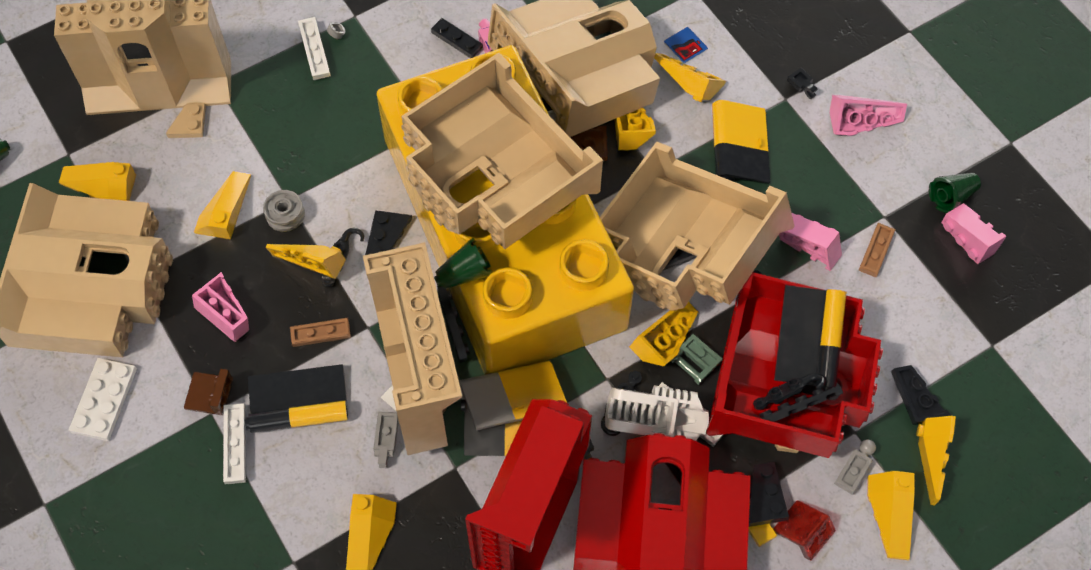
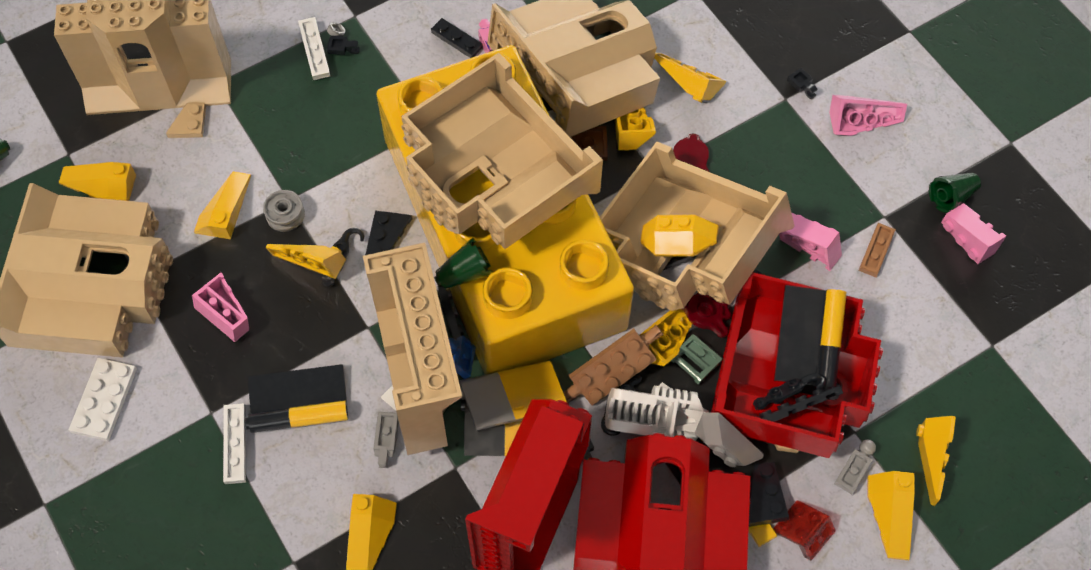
(208, 392): reddish brown bracket -> none
(320, 332): medium nougat tile -> none
(340, 44): none -> black plate
(463, 355): none -> blue plate
(613, 366): none -> medium nougat plate
(678, 235): none -> yellow wedge
(685, 44): sticker -> none
(692, 151): none -> dark red tile
(707, 313): none -> dark red tile
(726, 440): none -> light grey wedge
(740, 142): door -> none
(916, 397): black wing -> none

